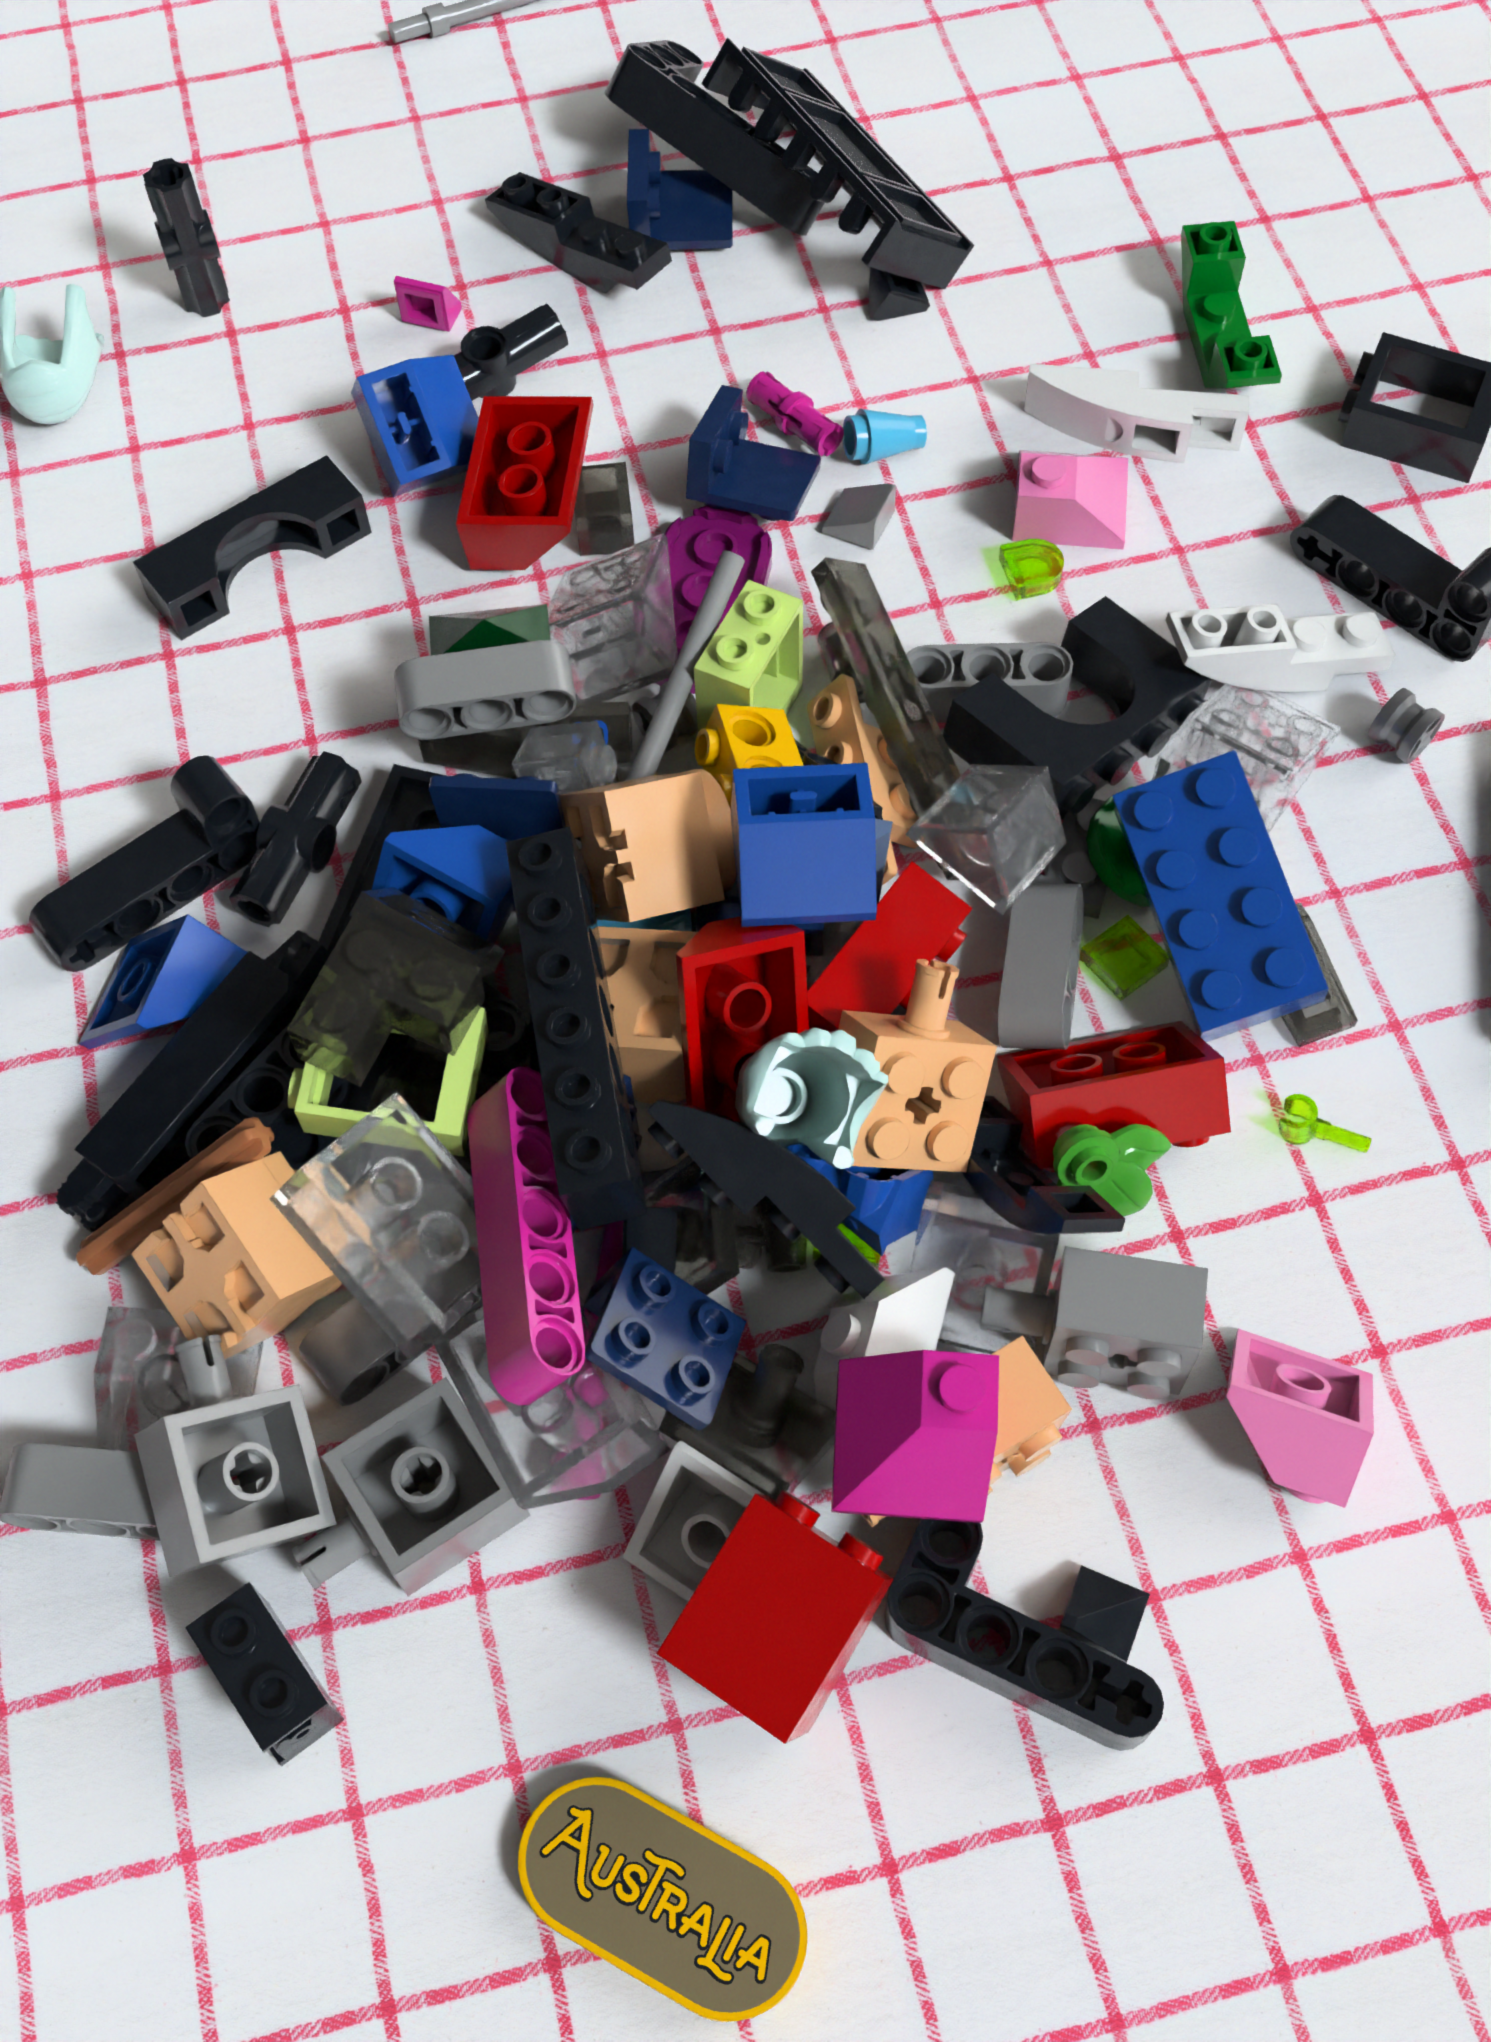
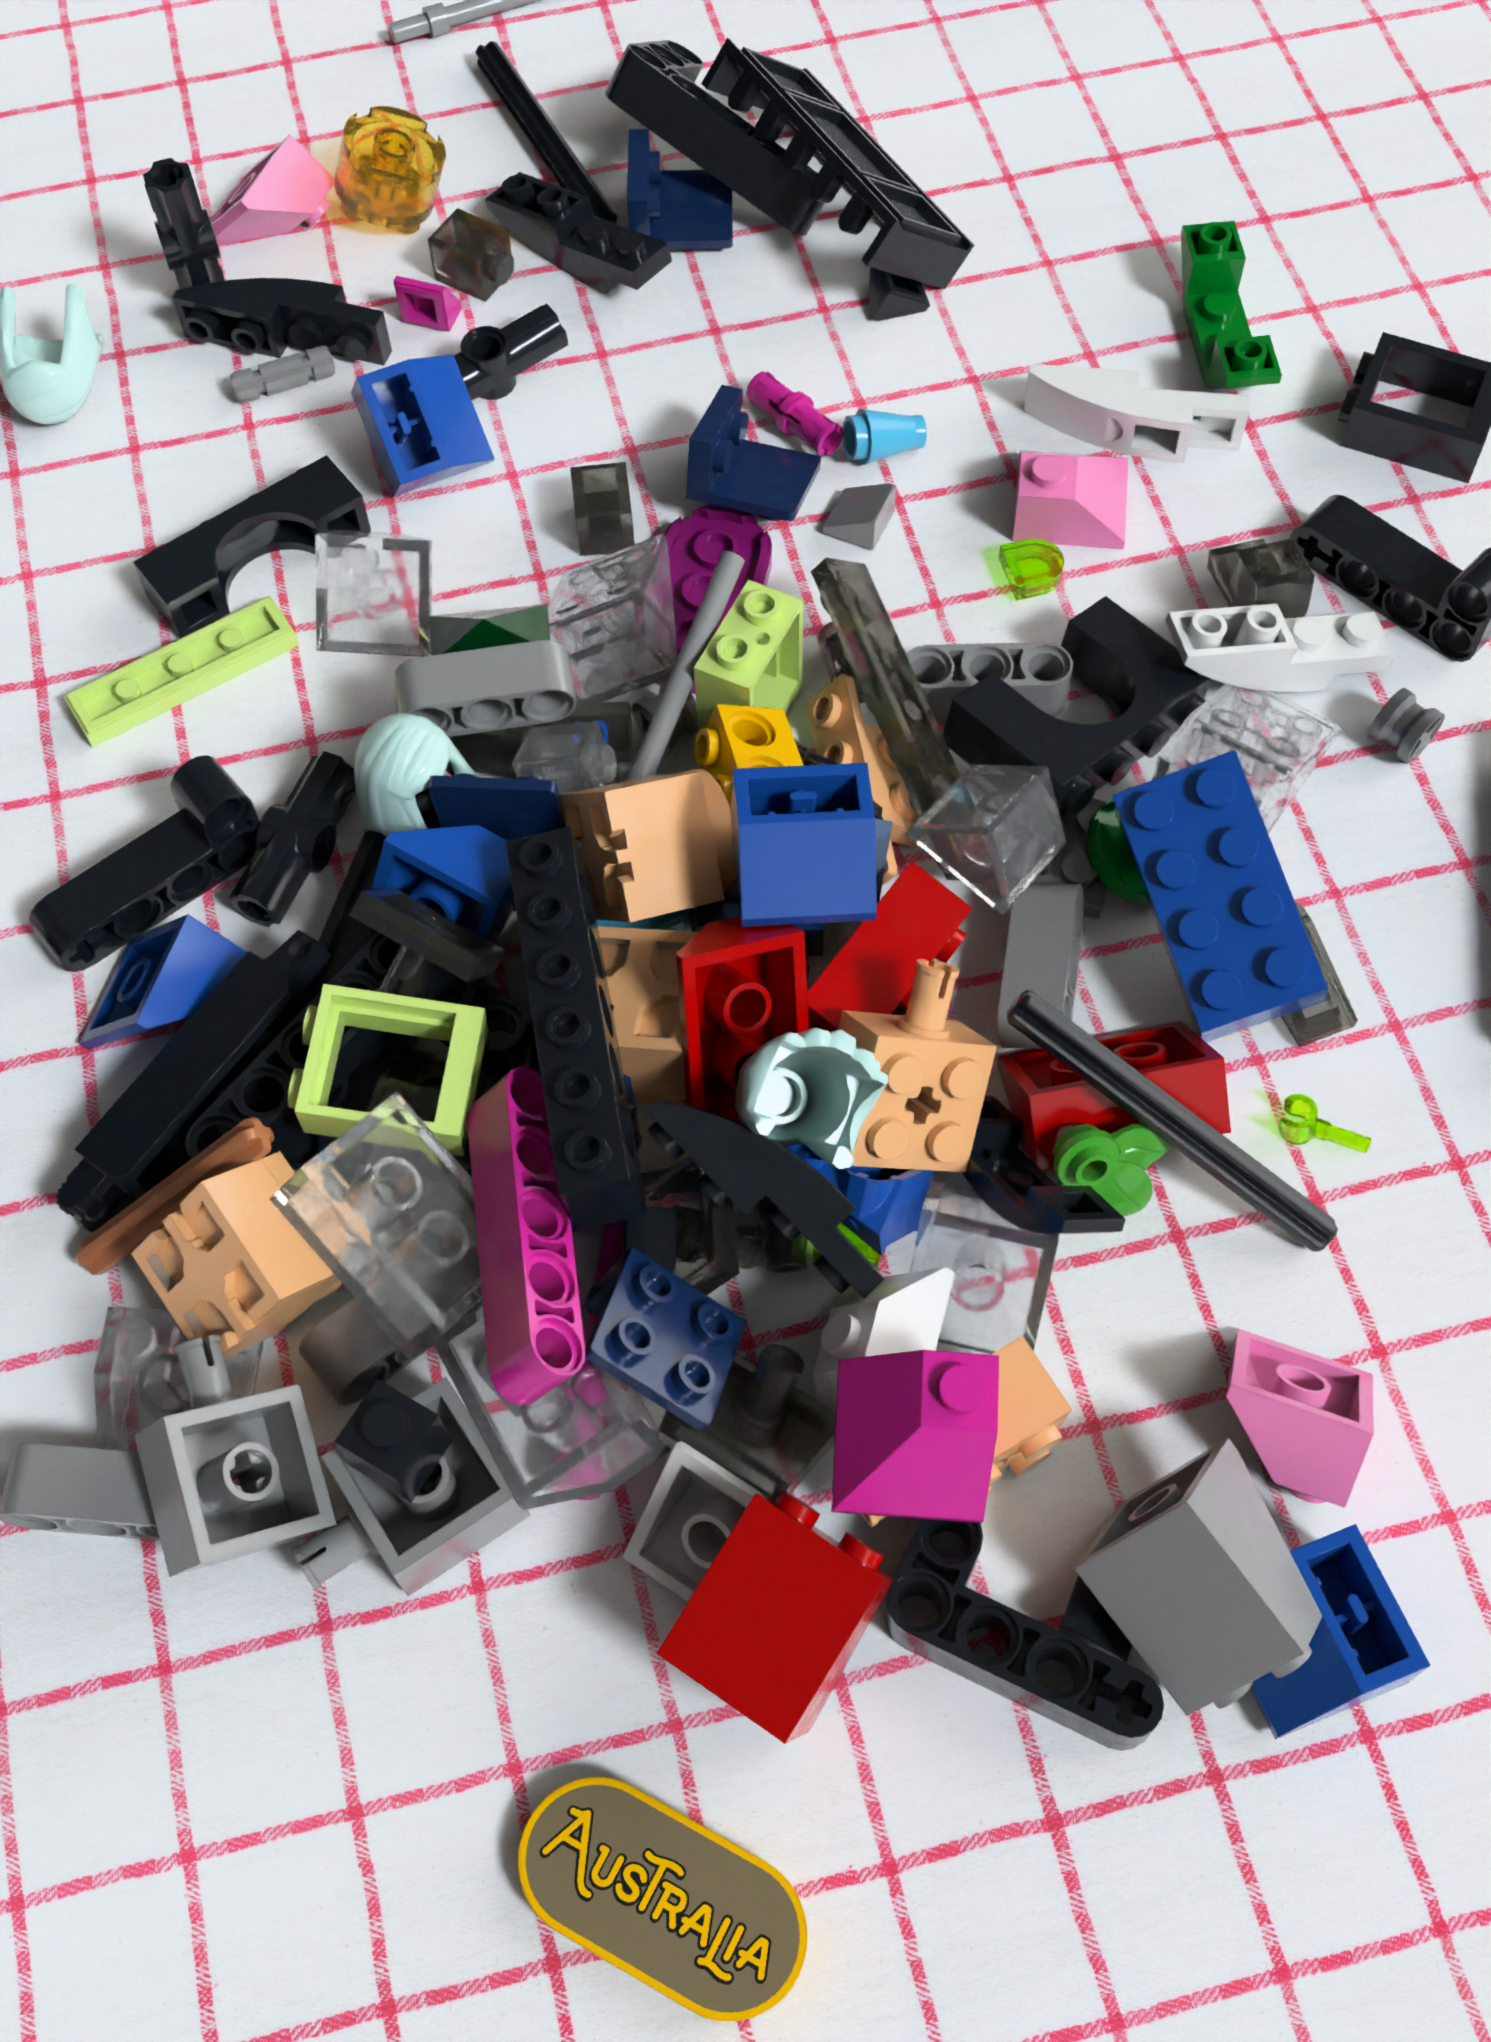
(180, 671): none -> yellowish green tile
(264, 1674): black hinge -> none
(274, 196): none -> bright pink slope
(276, 312): none -> black slope
(282, 374): none -> light grey axle
(373, 593): none -> clear slope
(382, 984): clear smoke brick -> none
(388, 169): none -> clear yellow brick
(393, 1440): none -> black brick
(395, 765): none -> light aqua hair
(471, 254): none -> clear smoke brick
(522, 478): red slope -> none
(540, 128): none -> black axle
(1111, 1321): light grey brick -> none
(1124, 957): clear neon green tile -> none
(1171, 1120): none -> black axle
(1203, 1582): none -> light grey slope
(1263, 575): none -> clear smoke brick
(1358, 1646): none -> blue slope

